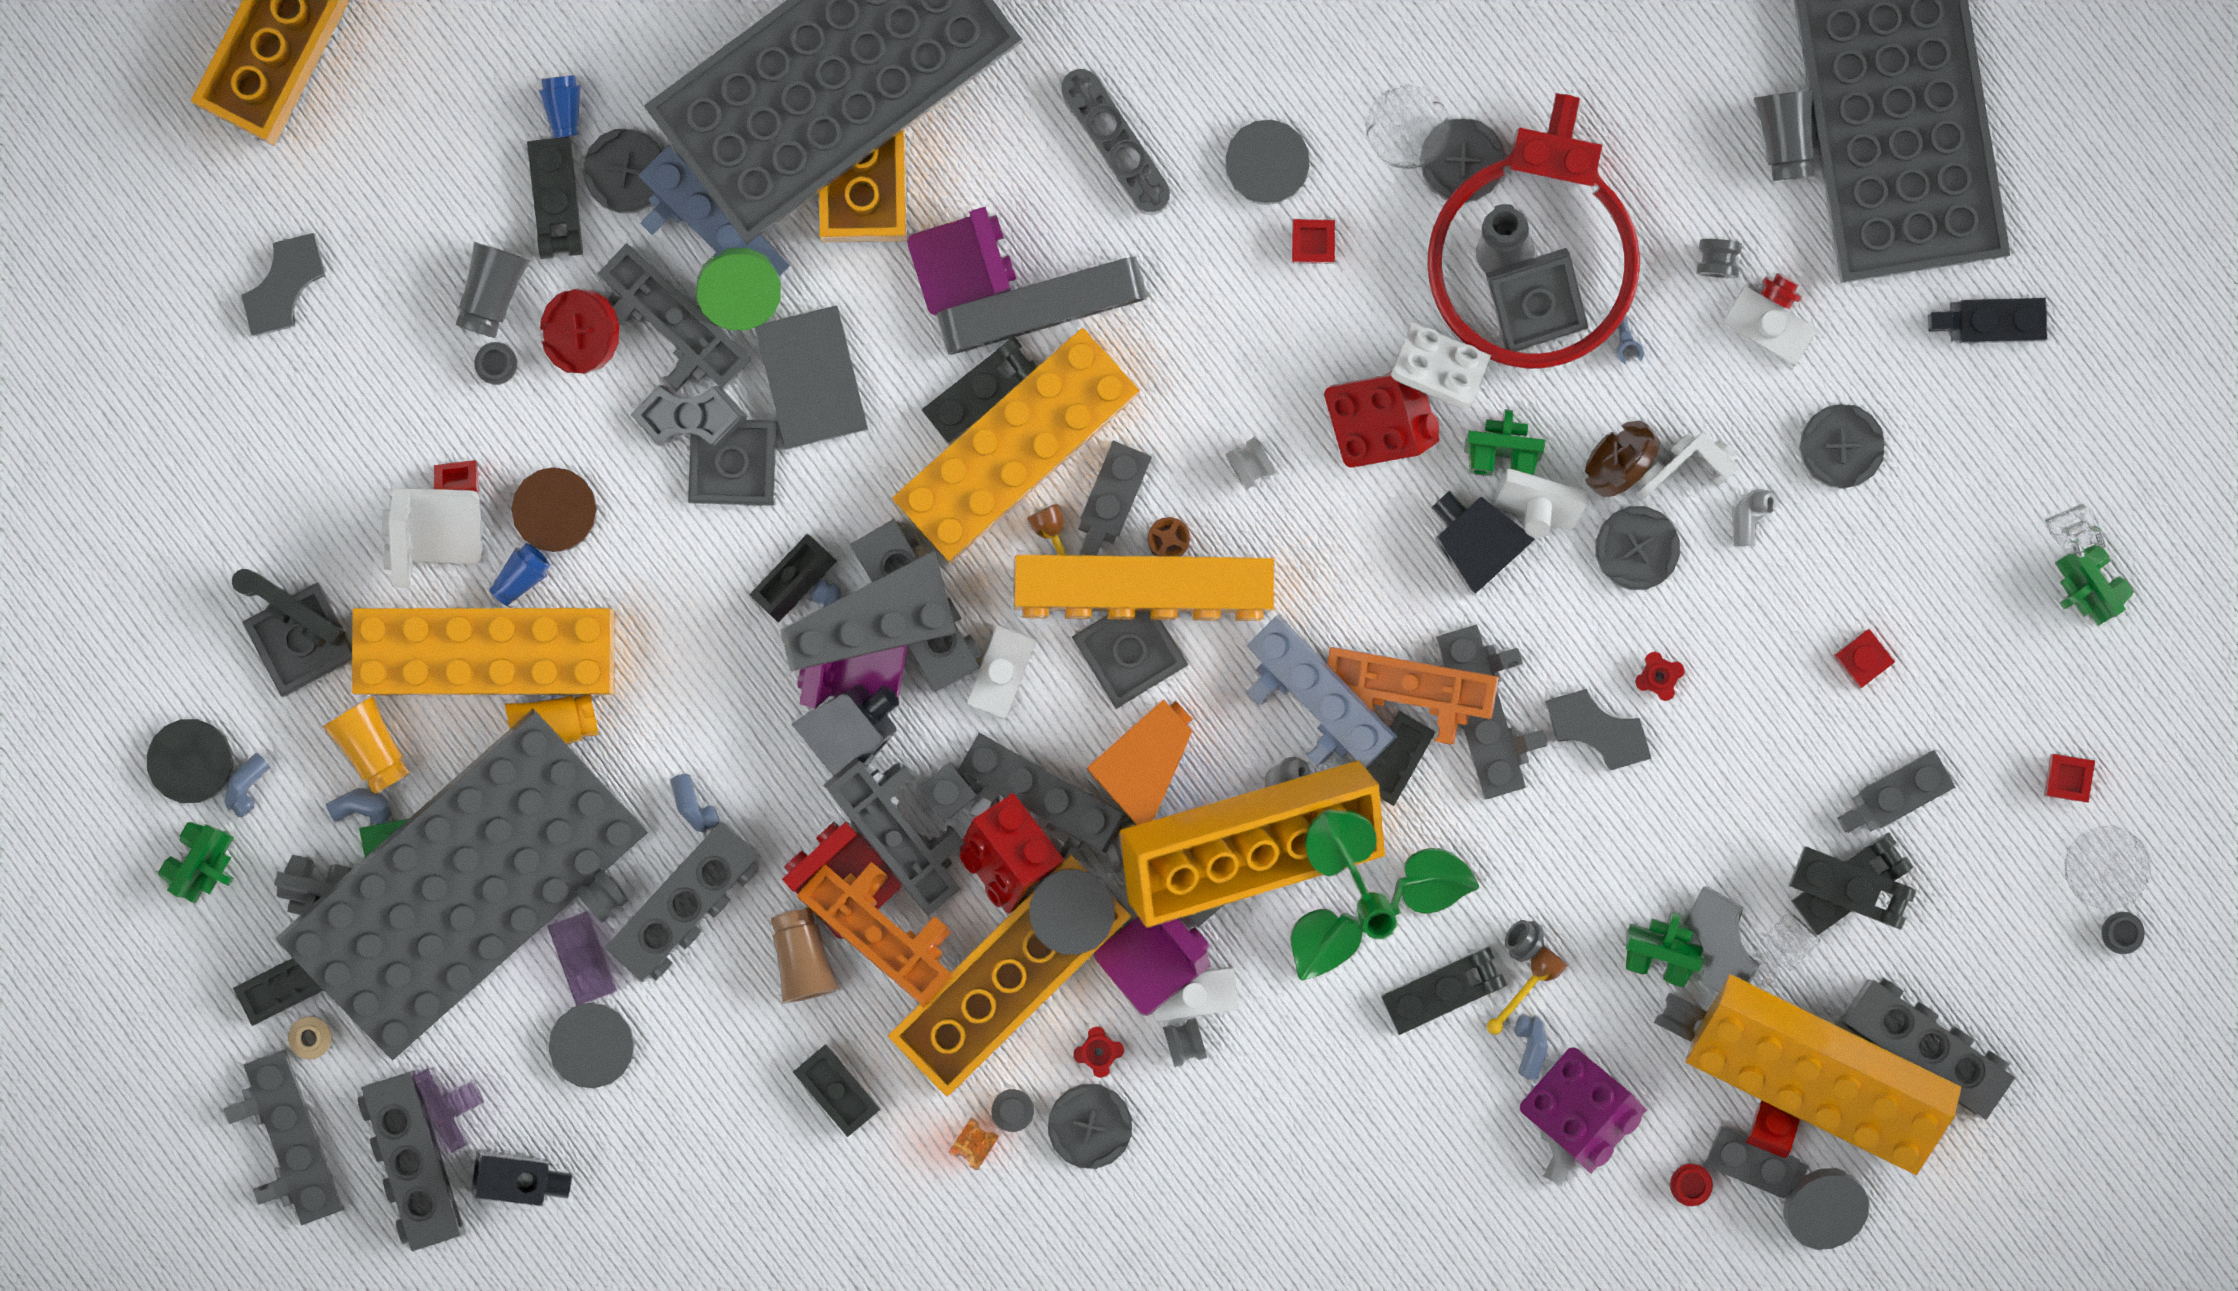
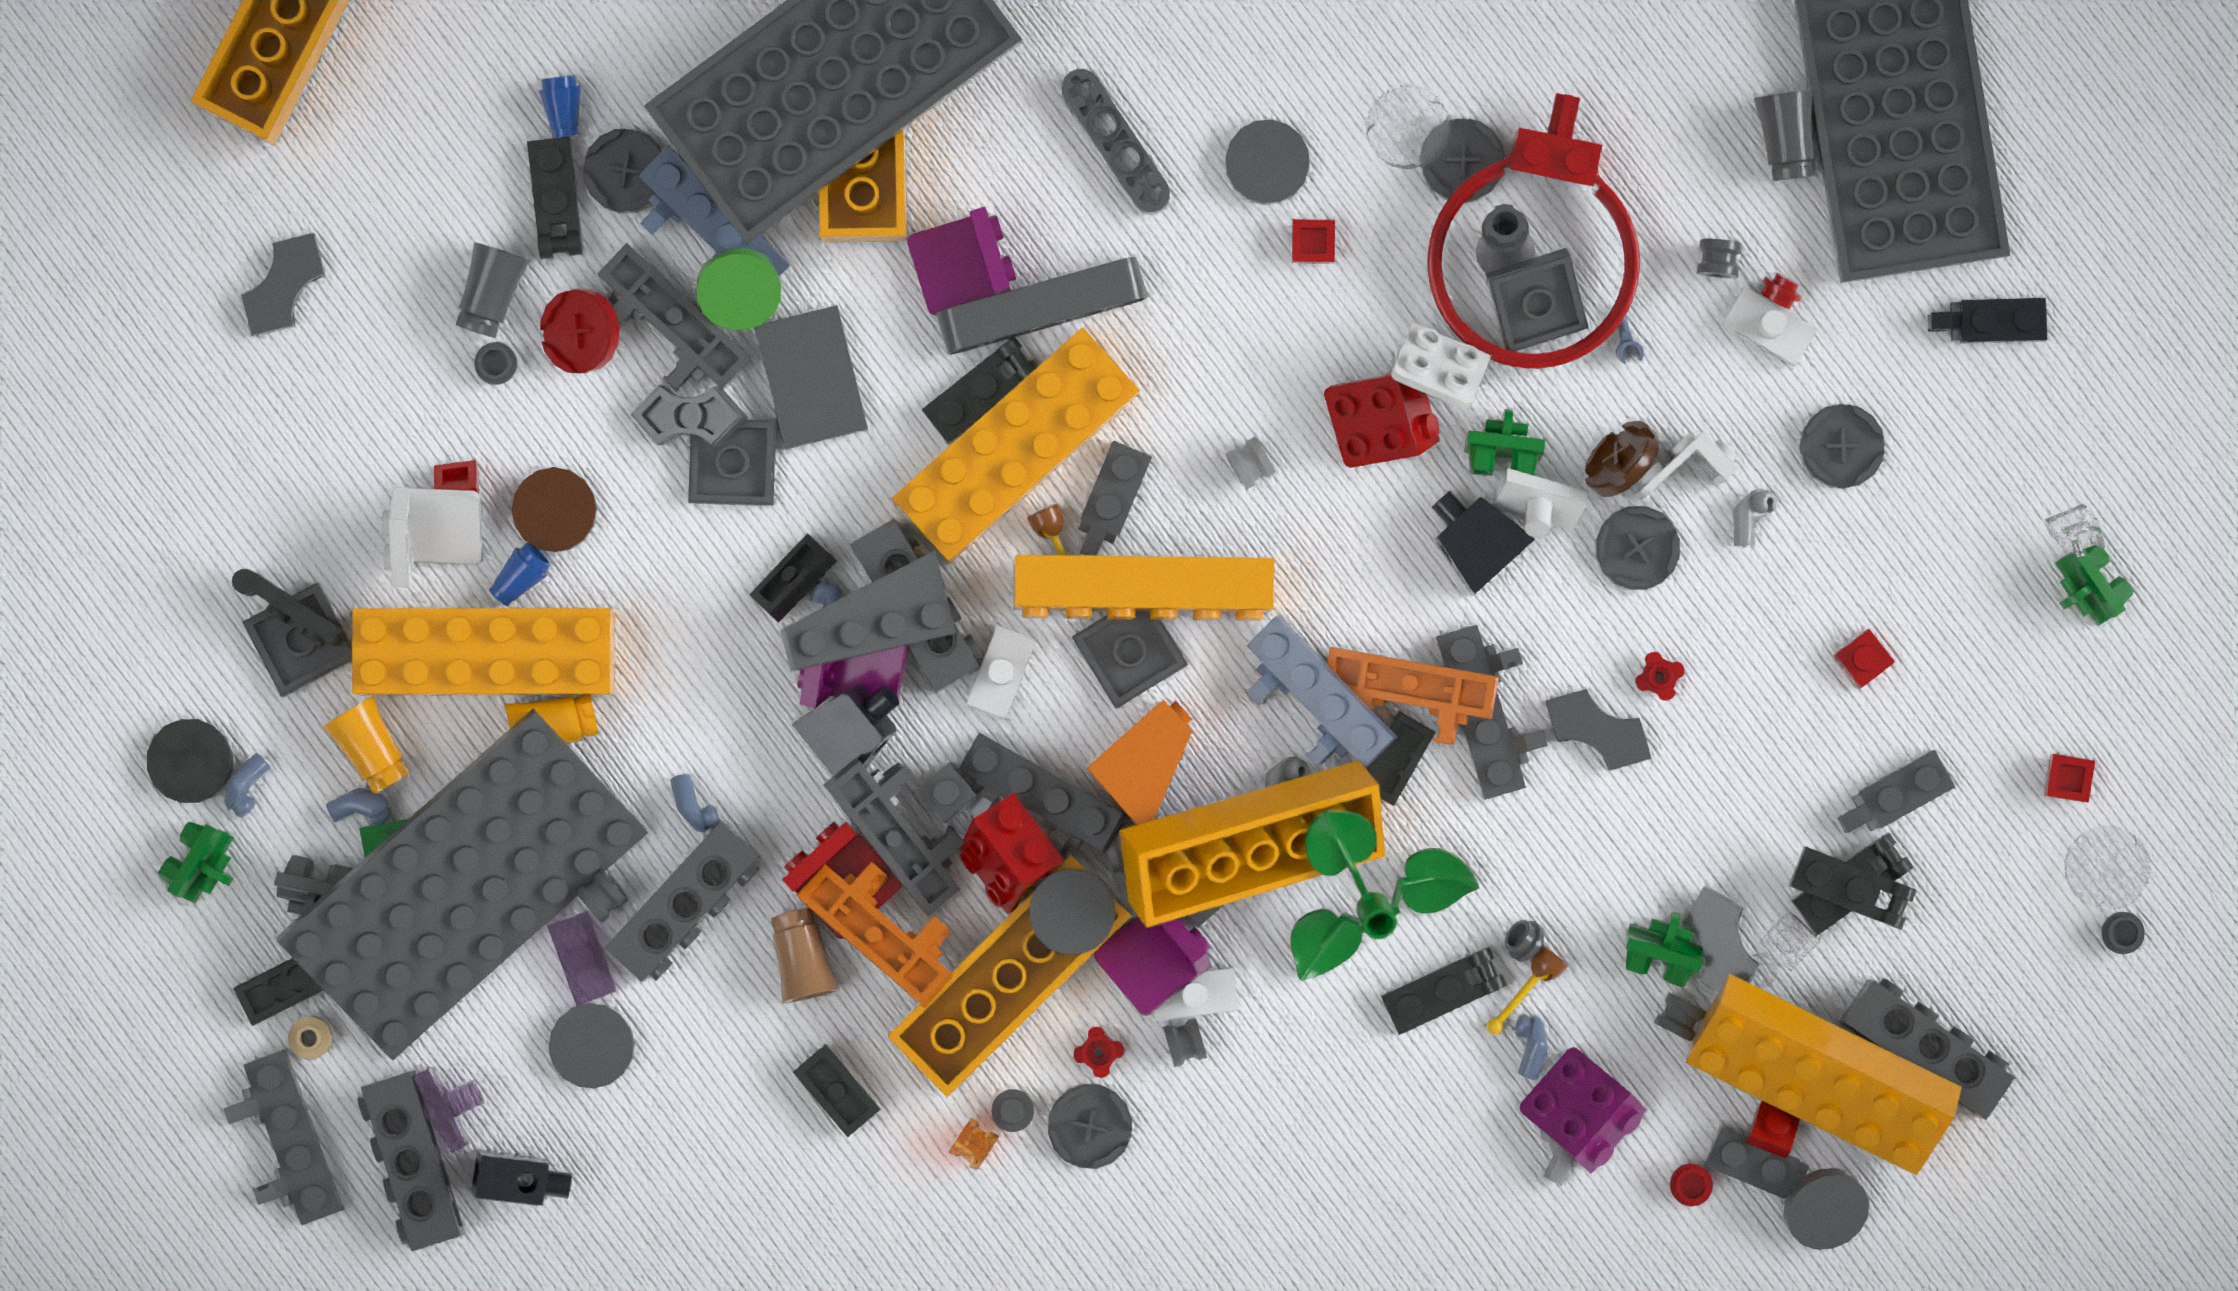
(1165, 529): dark orange wheel -> none

